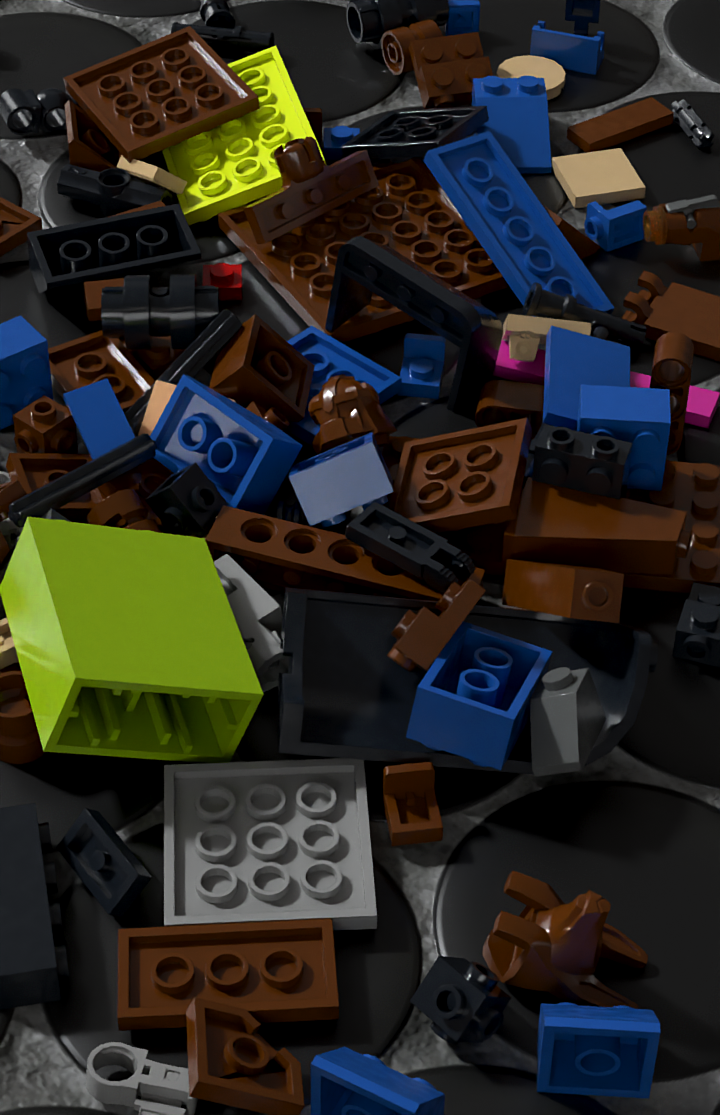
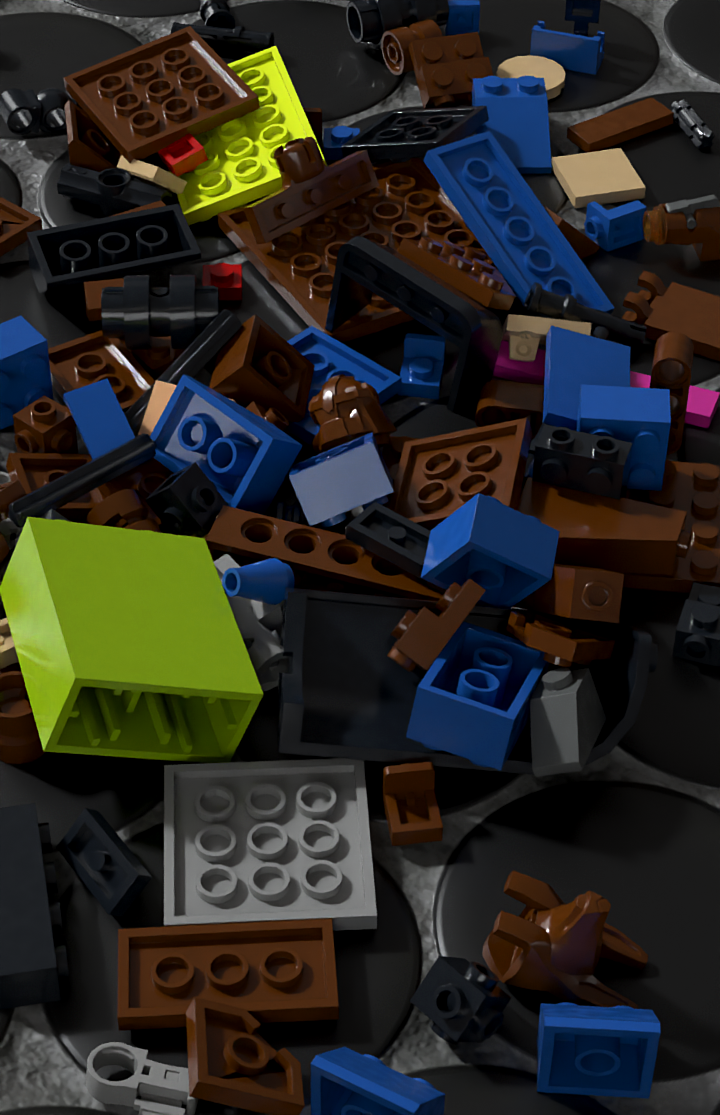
(183, 155): none -> red plate
(259, 581): none -> blue cone
(462, 269): none -> reddish brown plate
(494, 548): none -> blue brick
(559, 640): none -> reddish brown plate

